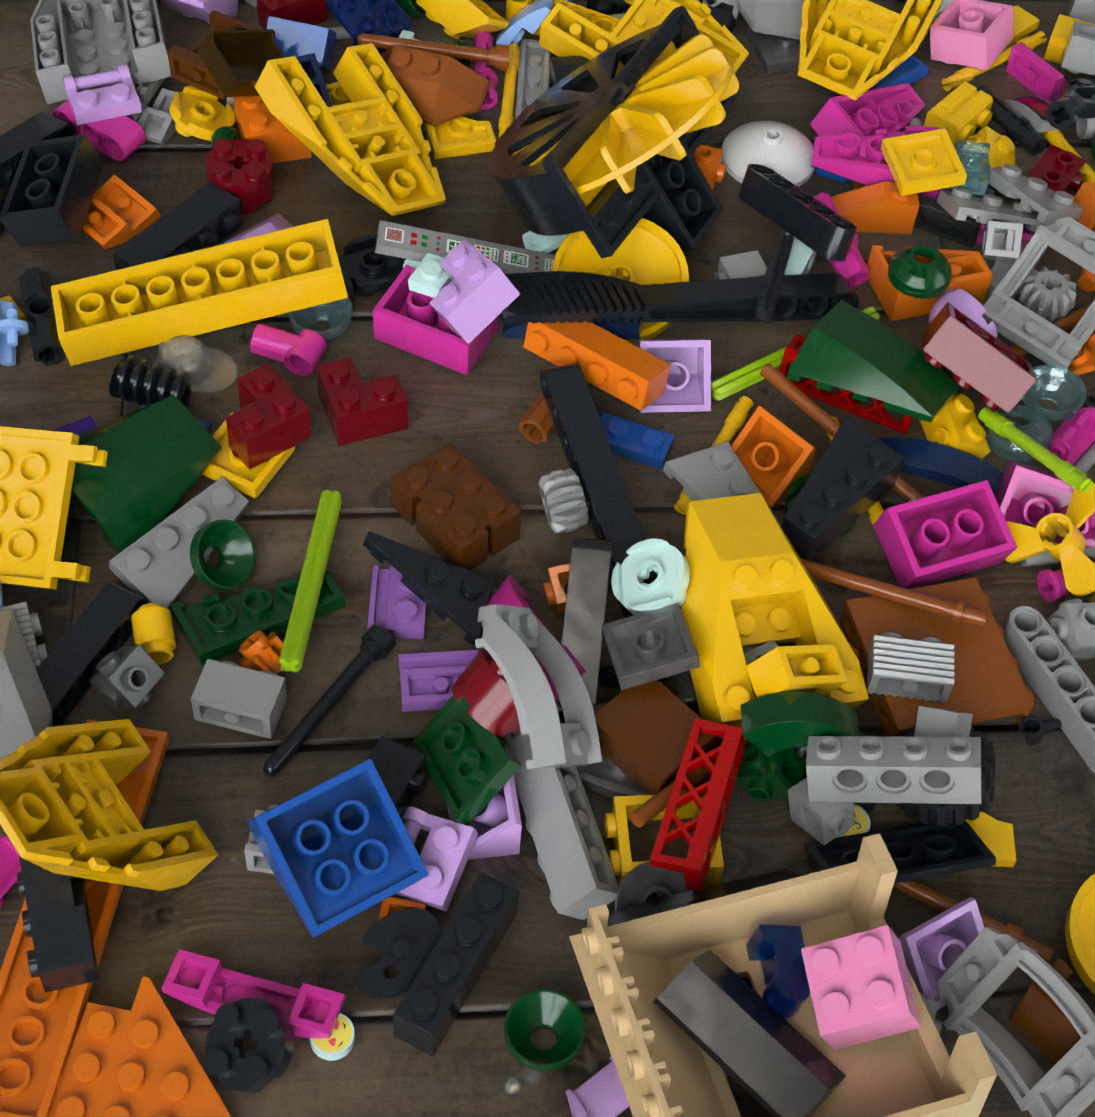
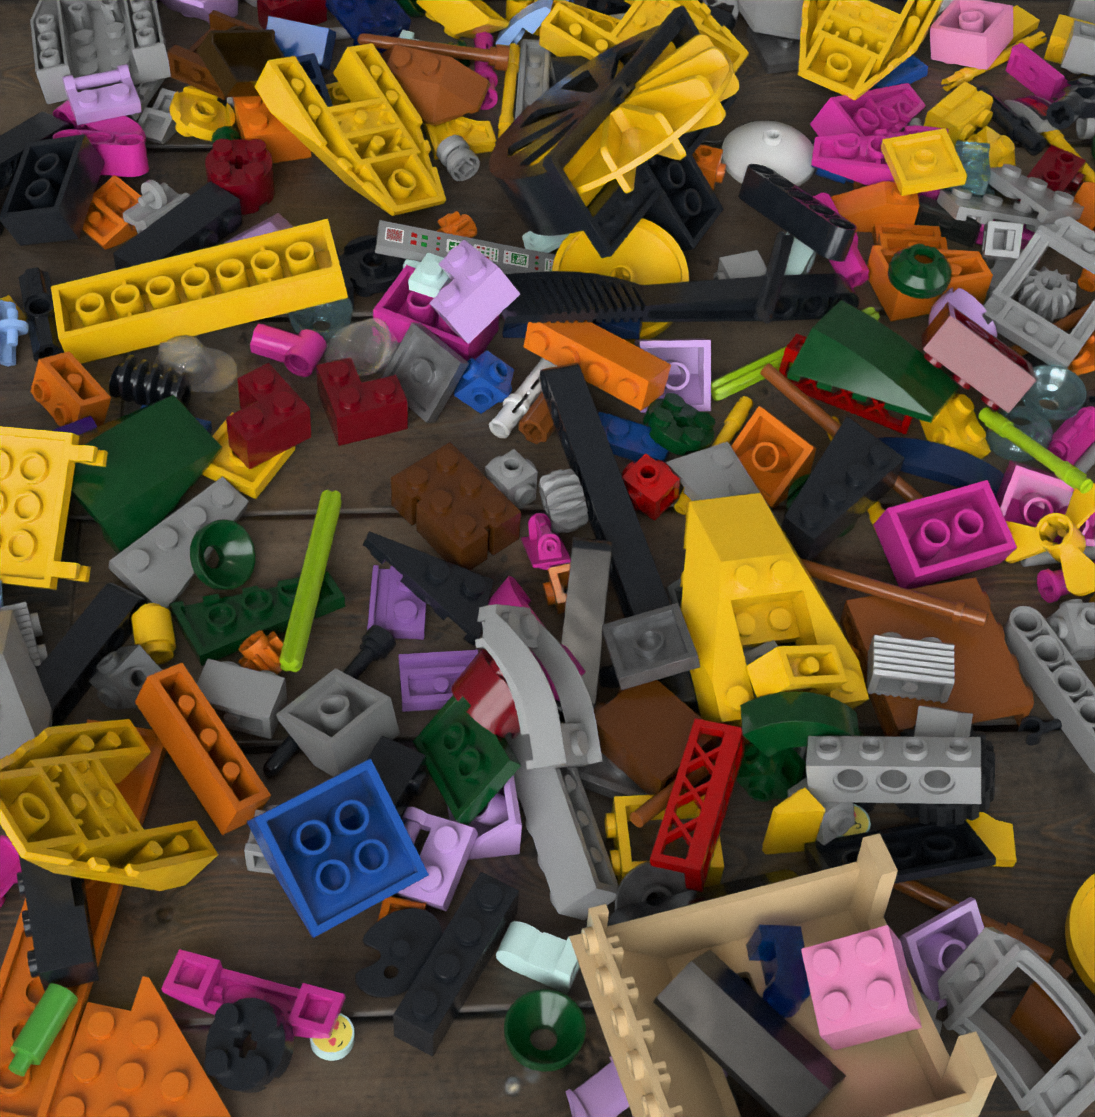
(42, 1028): none -> bright green cylinder
(68, 390): none -> orange brick
(122, 152): none -> dark pink beam
(152, 205): none -> light grey hips
(202, 748): none -> orange brick
(339, 721): none -> light grey slope
(367, 343): none -> clear piece
(426, 371): none -> flat silver plate
(458, 158): none -> light grey wheel
(458, 225): none -> orange gear
(484, 382): none -> blue brick
(506, 419): none -> white pin
(513, 477): none -> light grey brick
(539, 956): none -> light aqua leg
(543, 546): none -> dark pink hinge
(650, 485): none -> red brick
(667, 588): light aqua plate -> none
(679, 425): none -> dark green plate
(793, 823): none -> yellow slope
(897, 236): none -> orange slope

